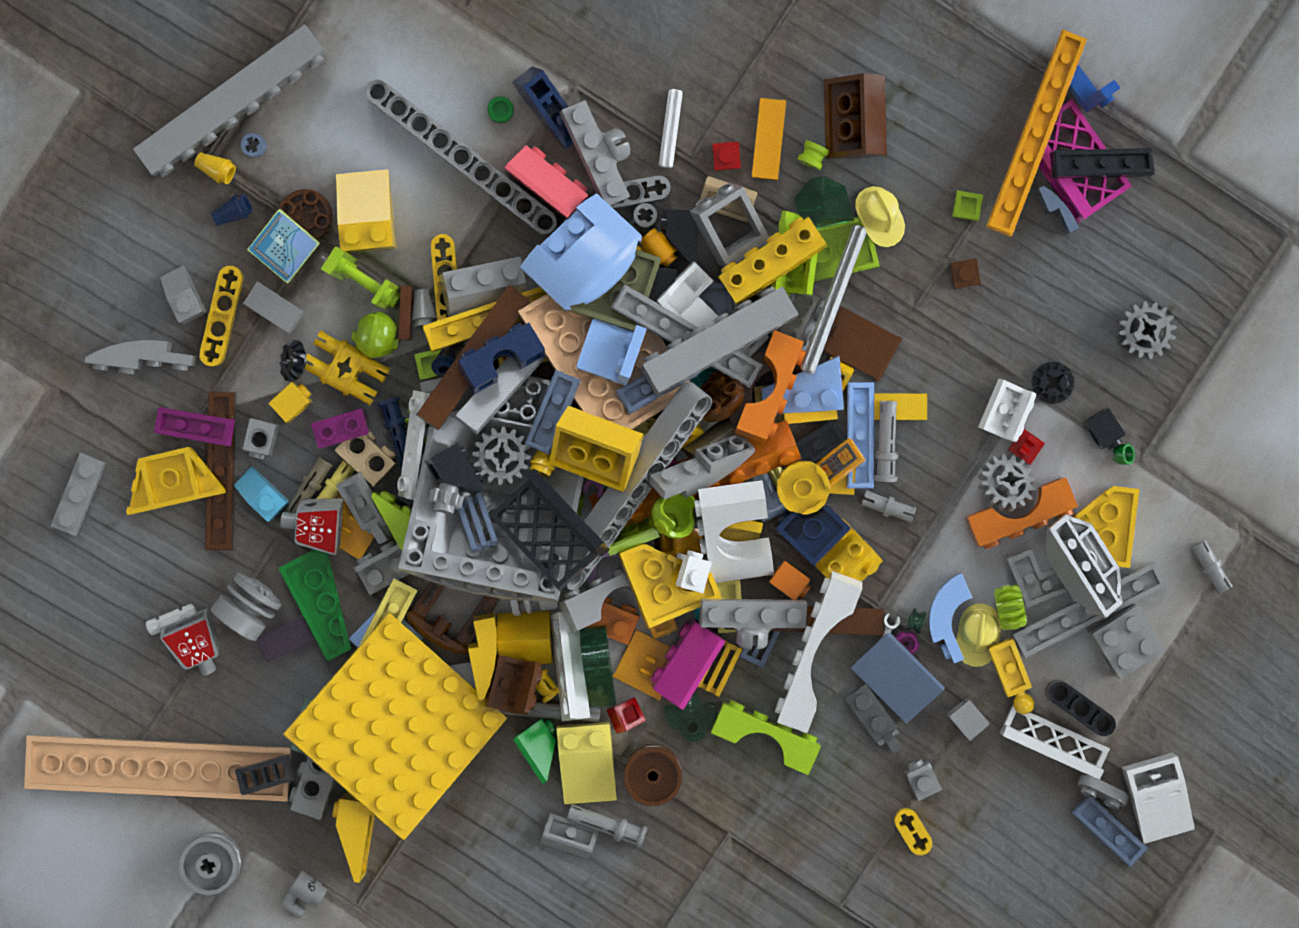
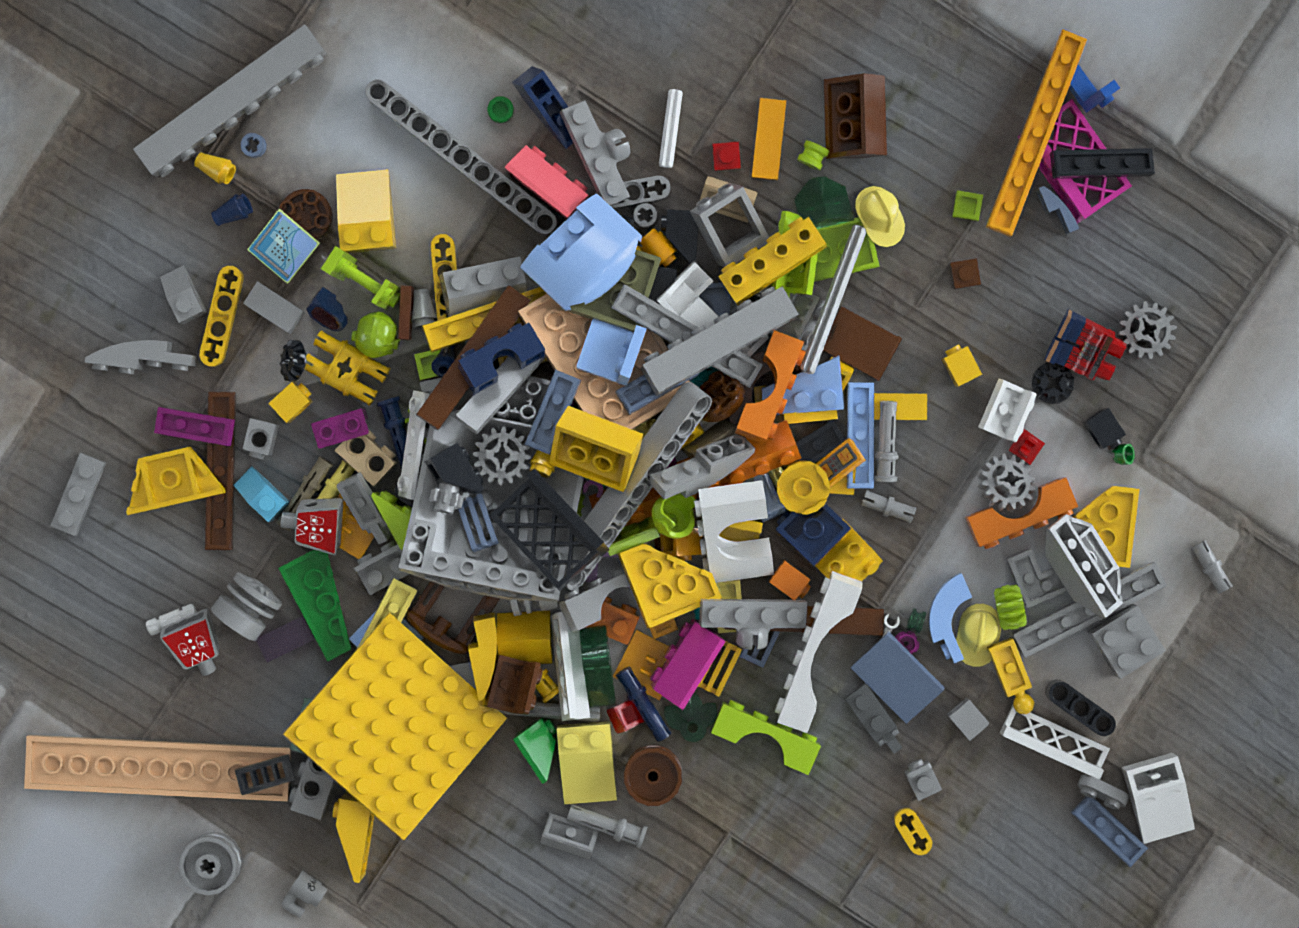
(327, 310): none -> dark blue rock
(639, 697): none -> dark blue pin
(693, 571): white bracket -> none
(961, 365): none -> yellow brick
(1083, 347): none -> hips

